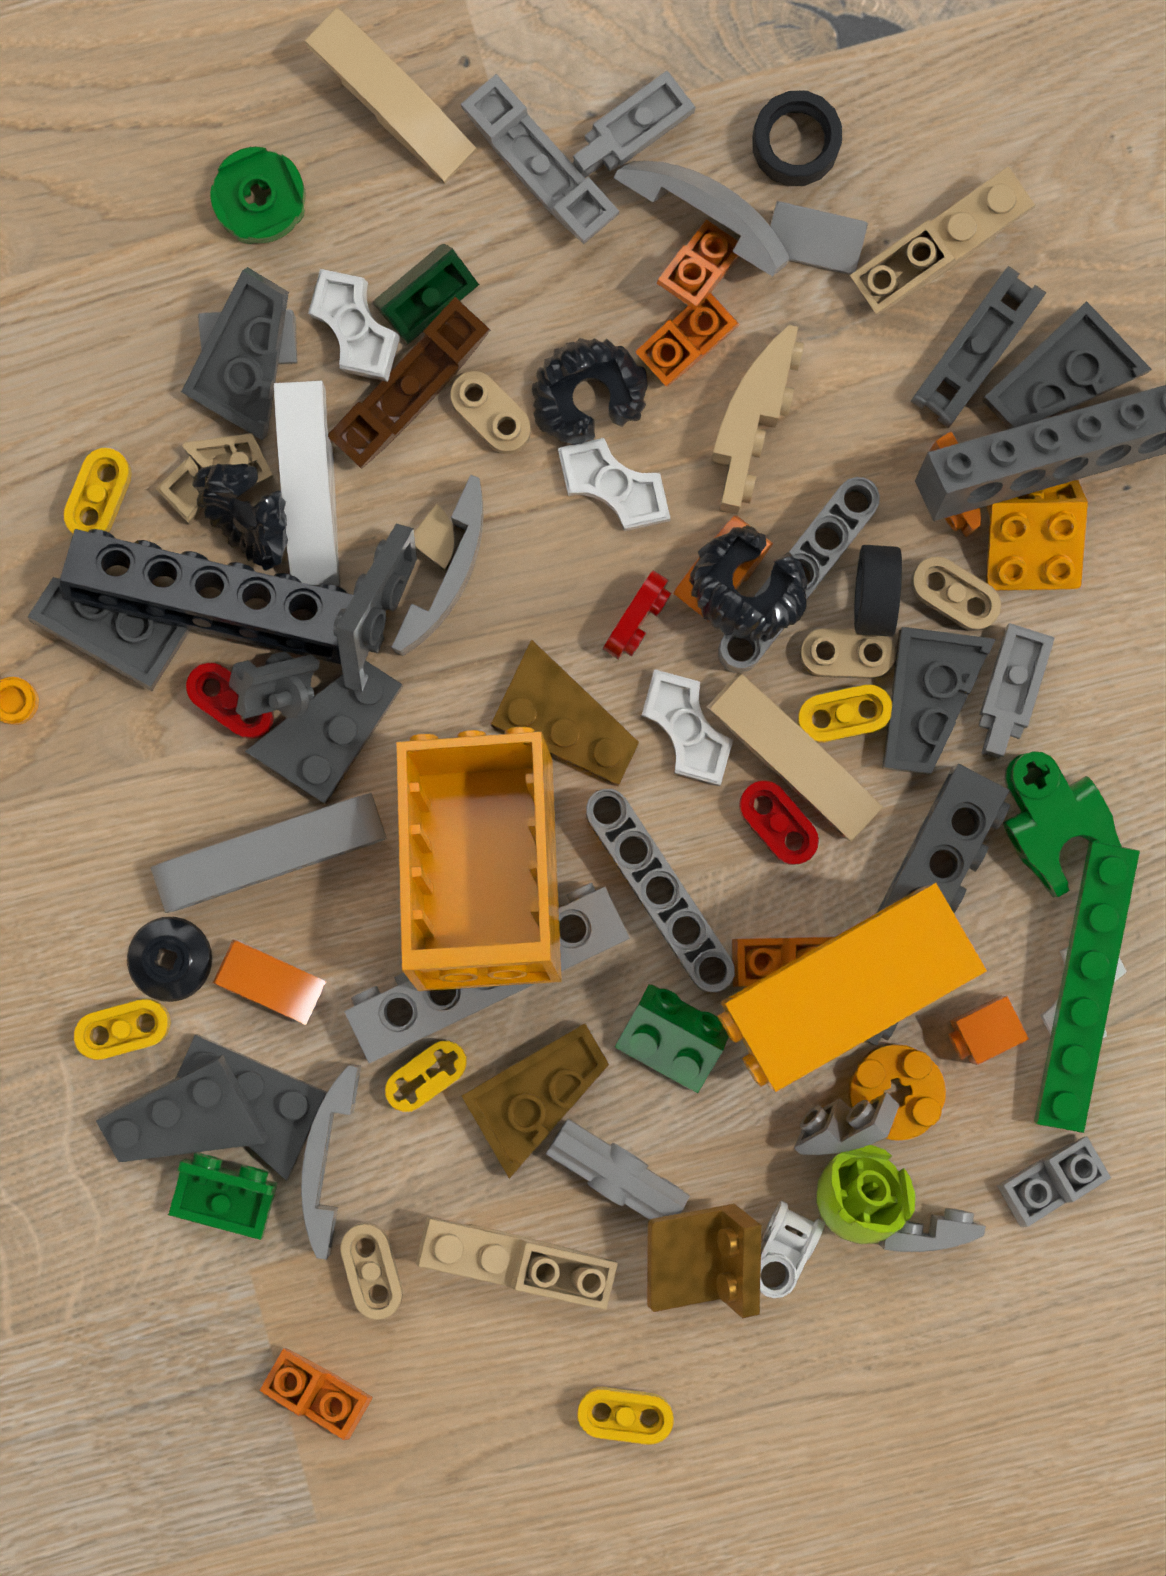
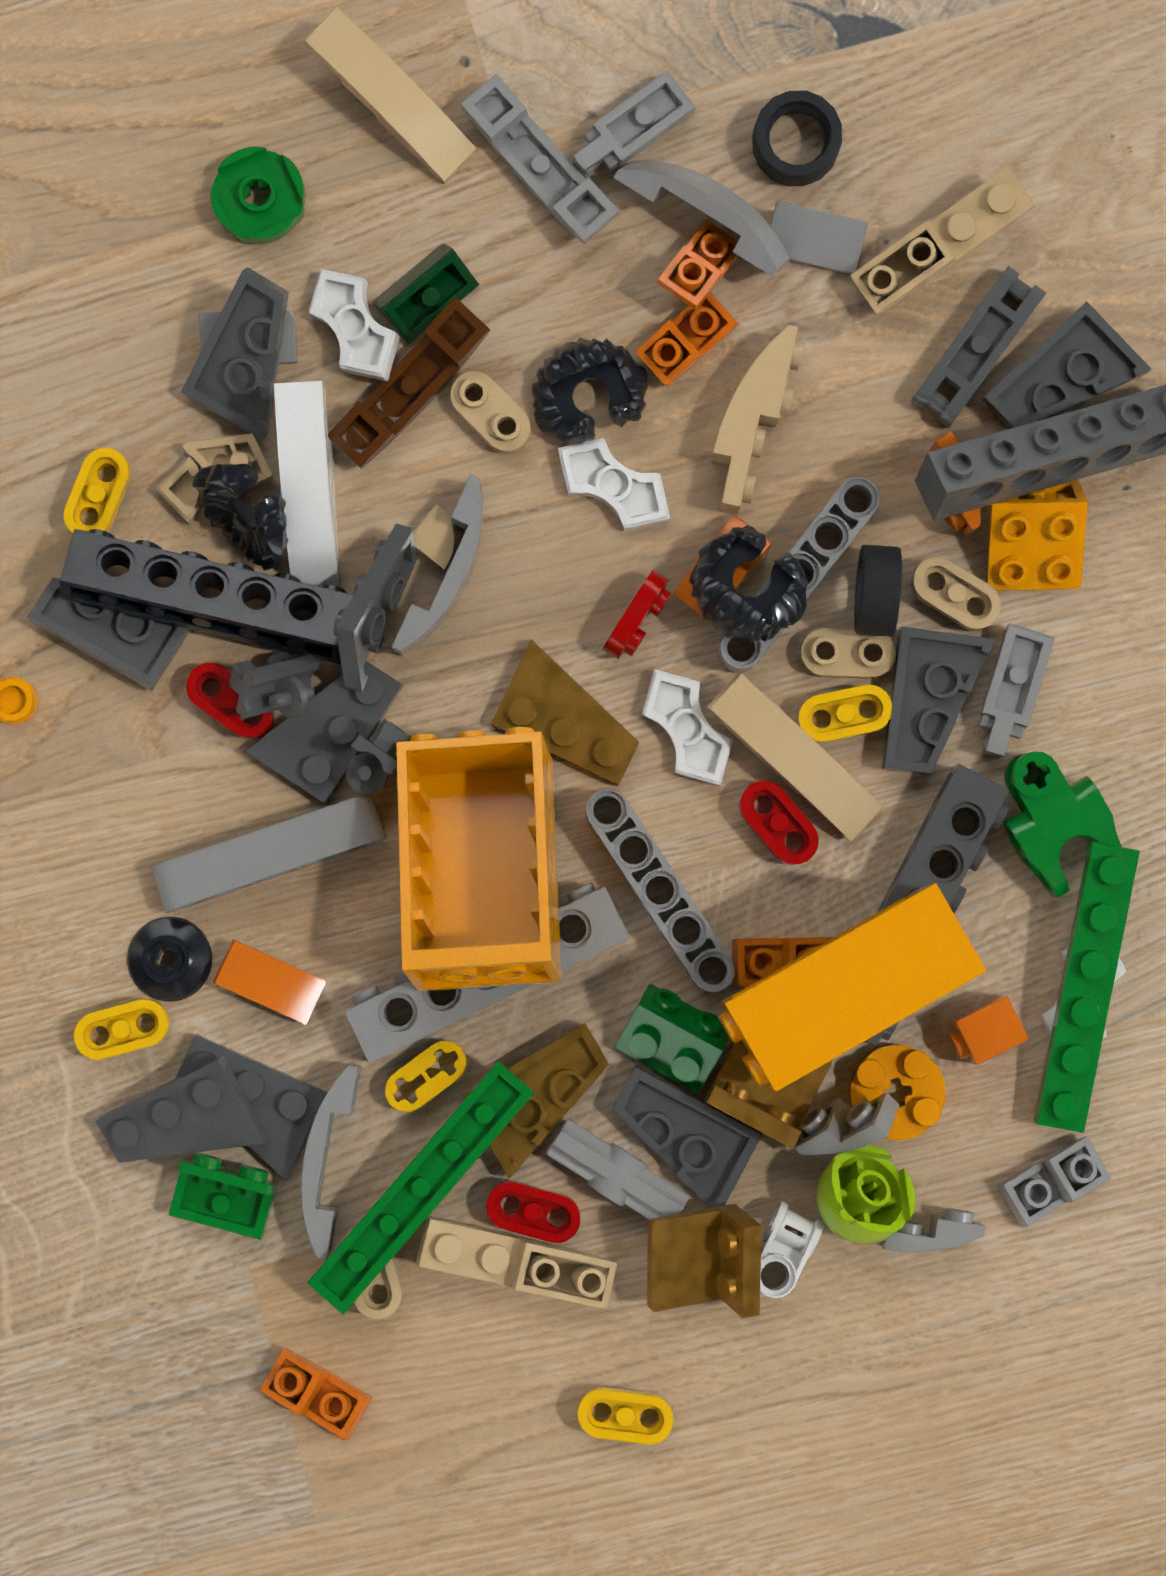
(370, 769): none -> dark grey hips
(420, 1187): none -> green plate
(533, 1211): none -> red plate
(690, 1135): none -> dark grey wing
(765, 1110): none -> pearl gold bracket

